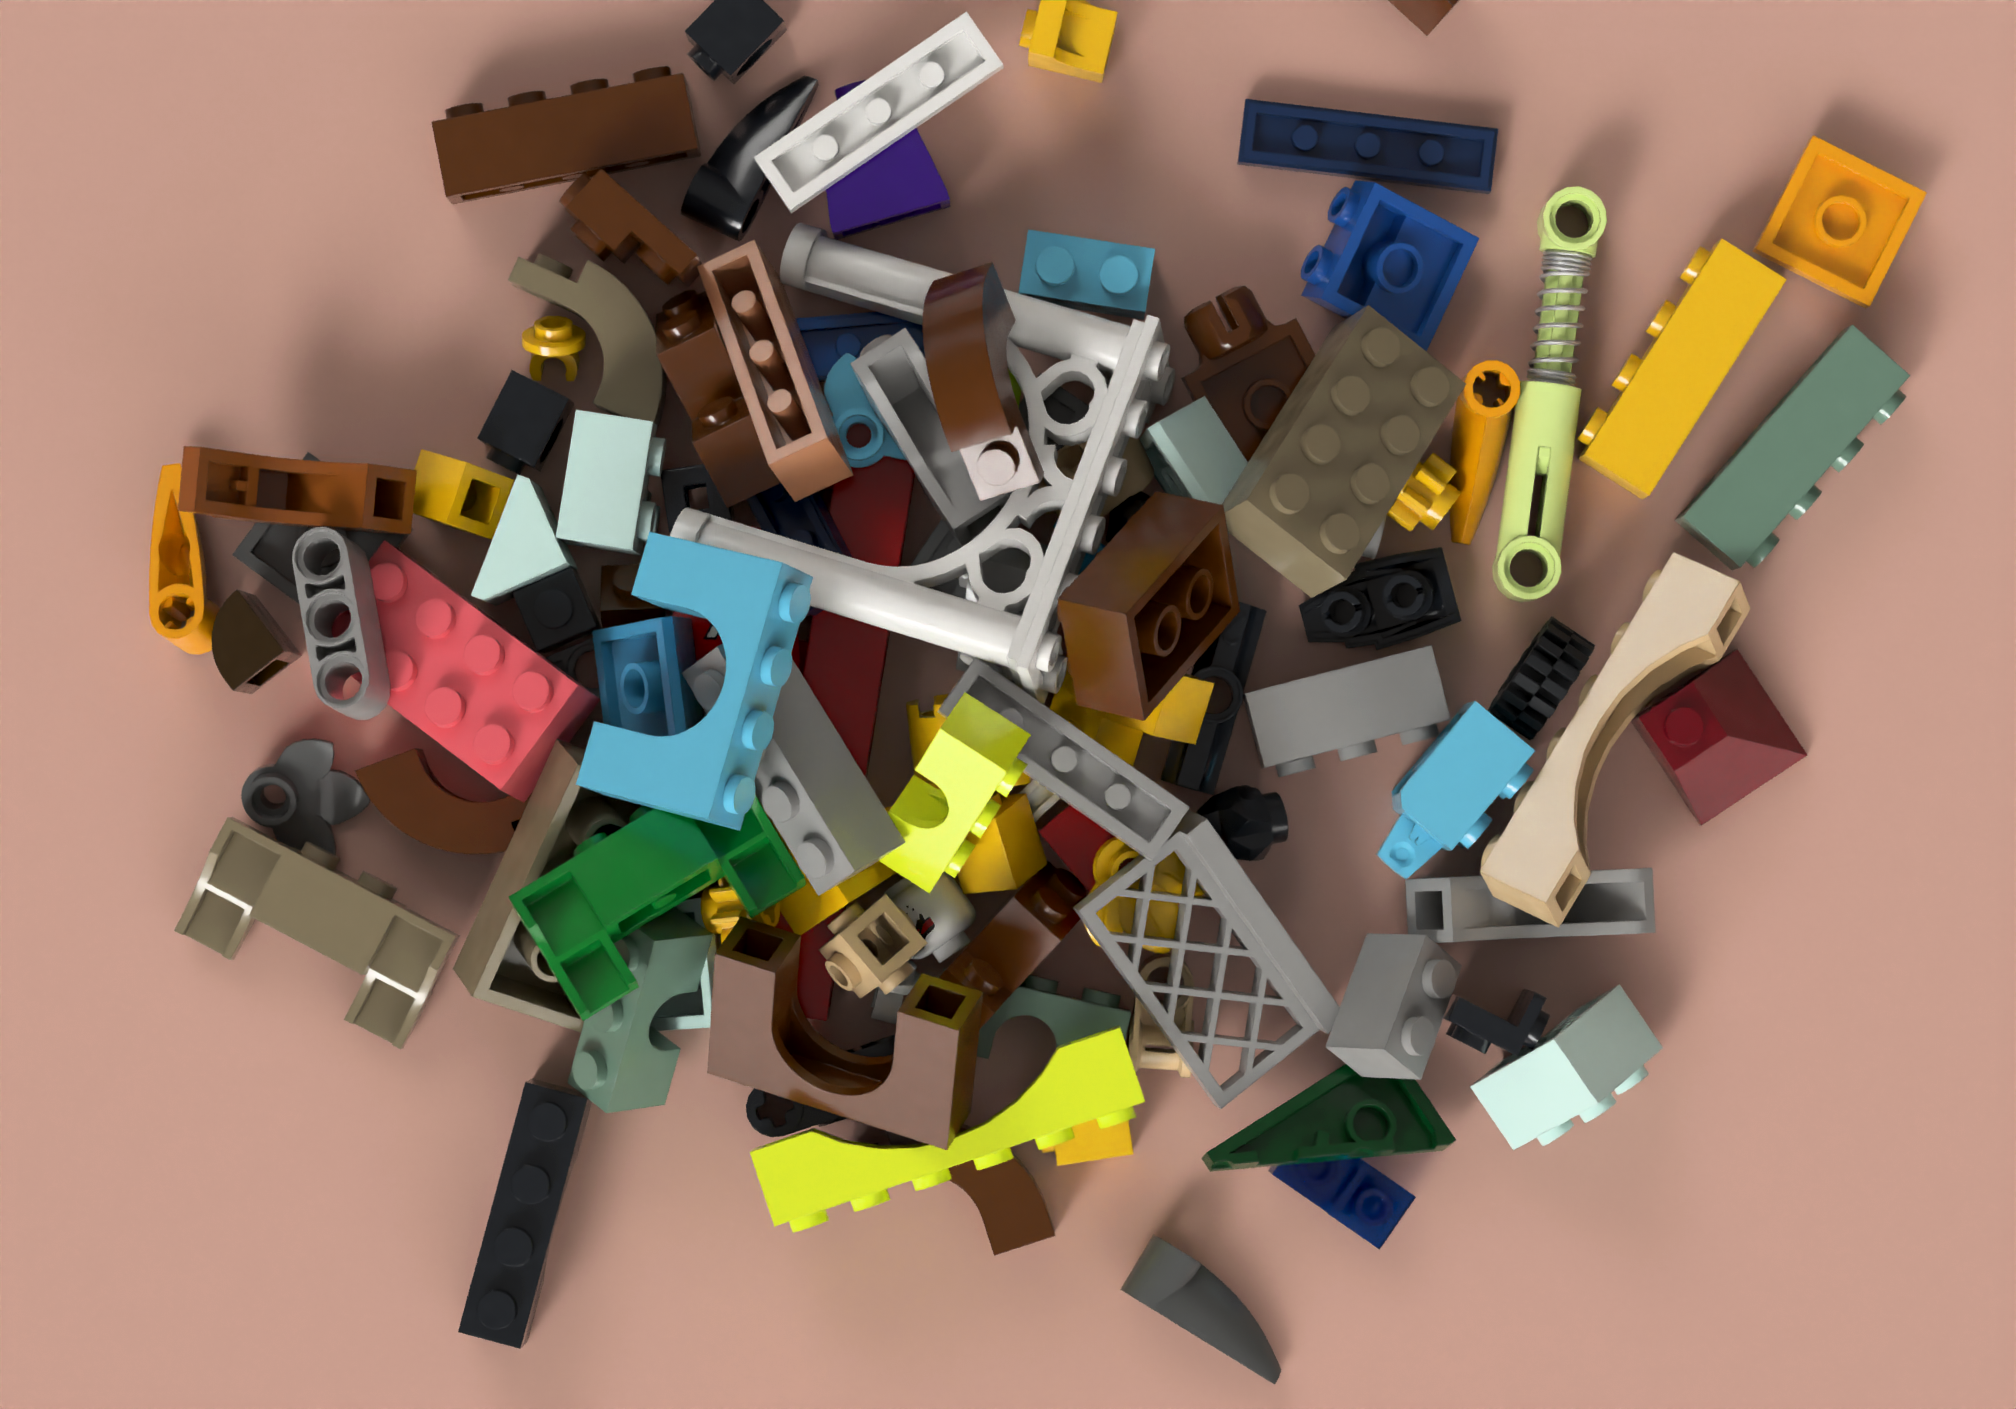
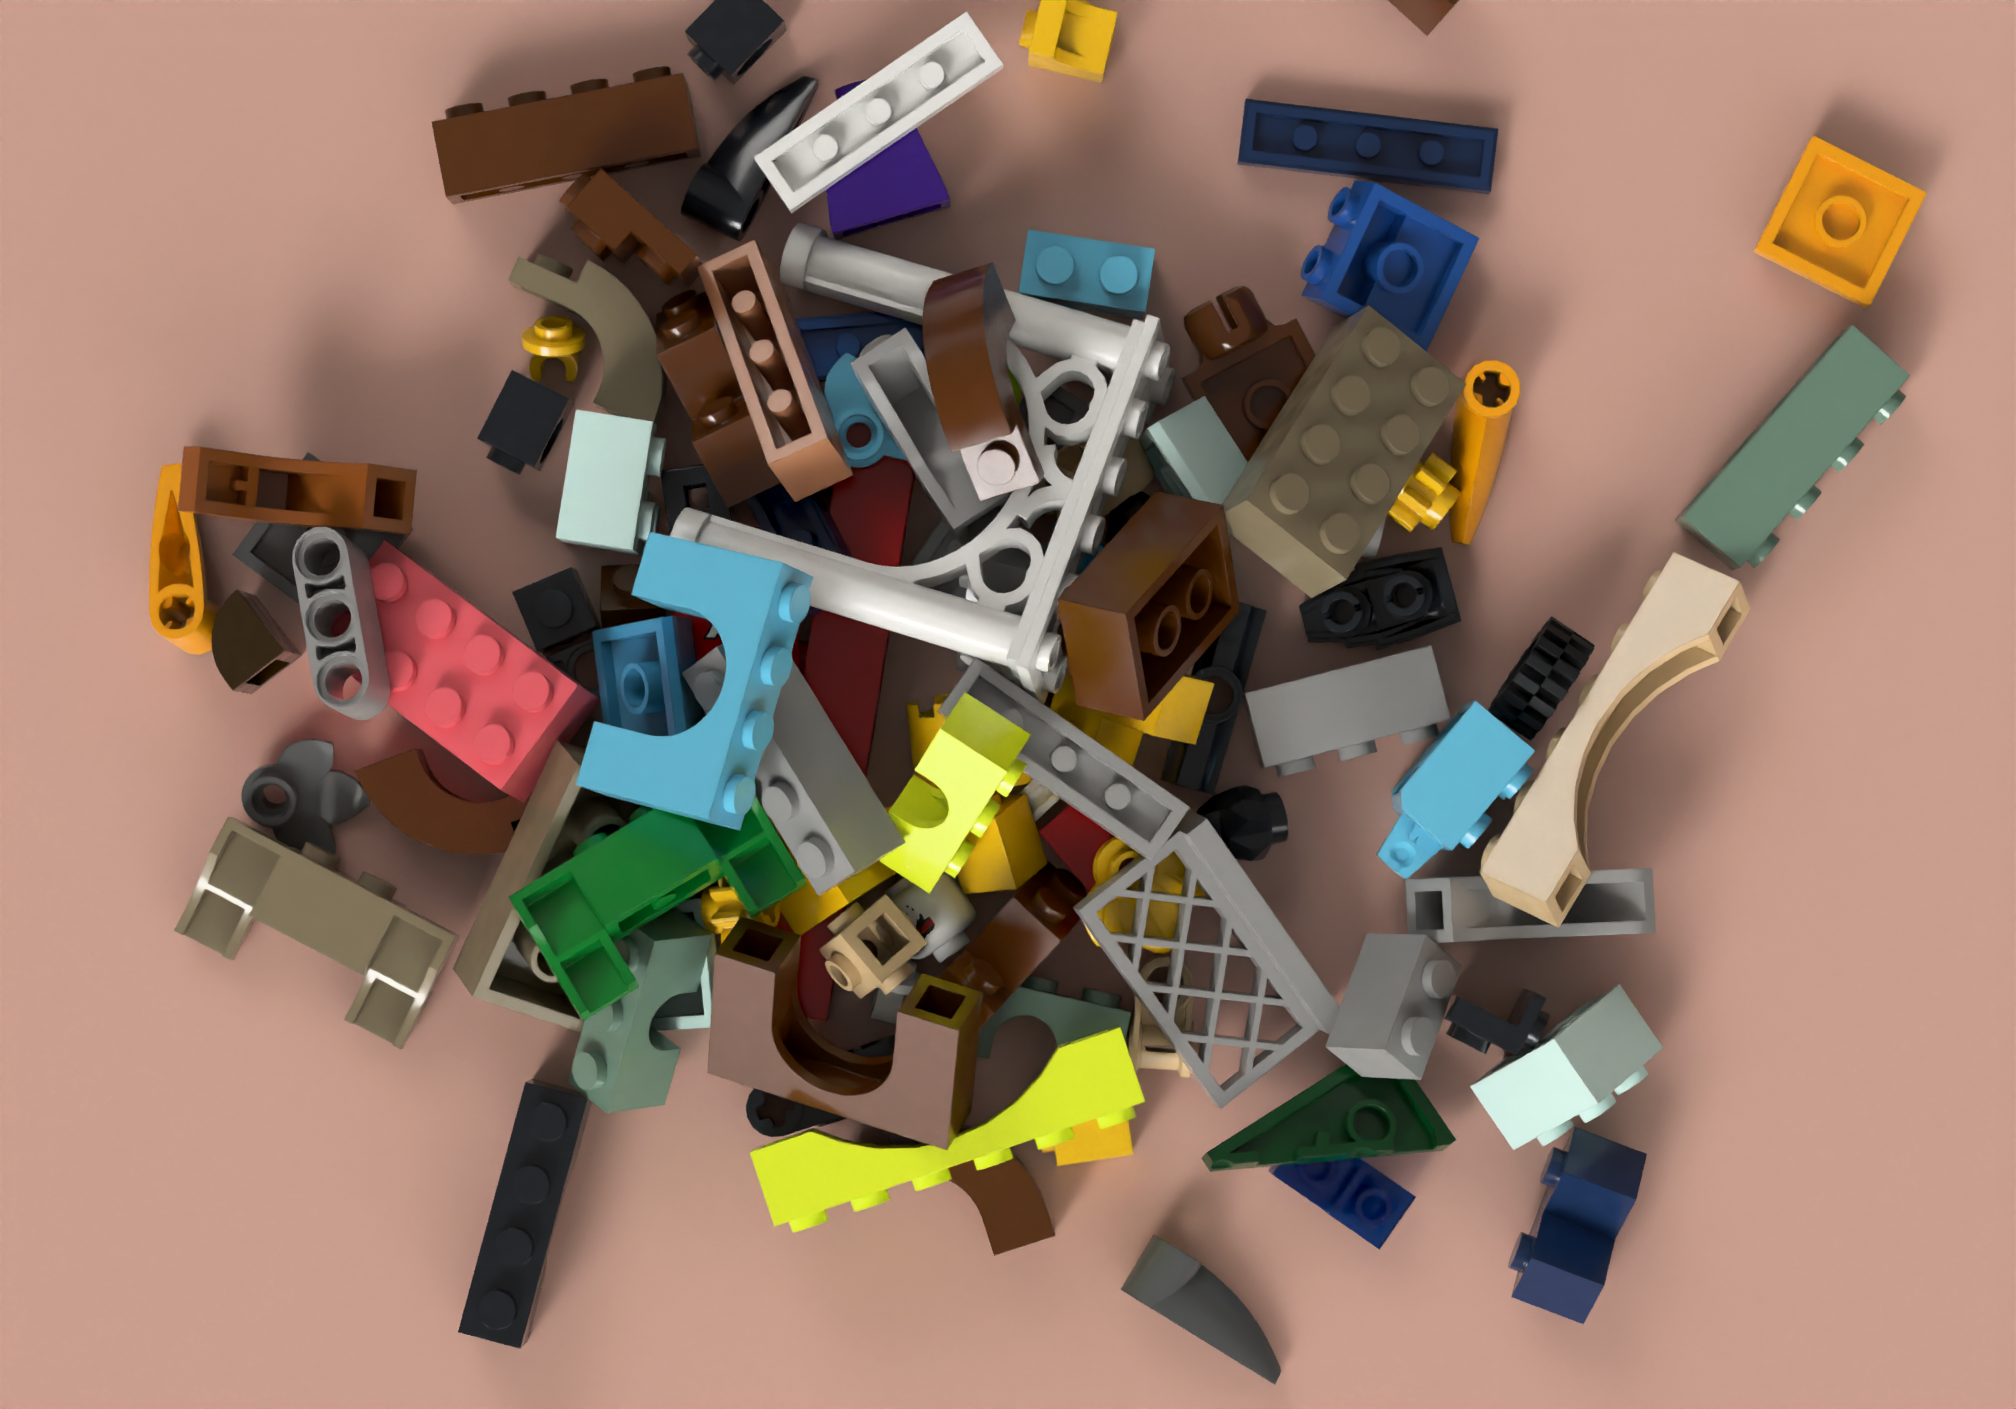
(459, 494): yellow brick -> none
(522, 546): light aqua slope -> none
(1548, 401): yellowish green piece -> none
(1576, 1225): none -> dark blue brick
(1680, 369): yellow brick -> none
(1718, 737): dark red slope -> none

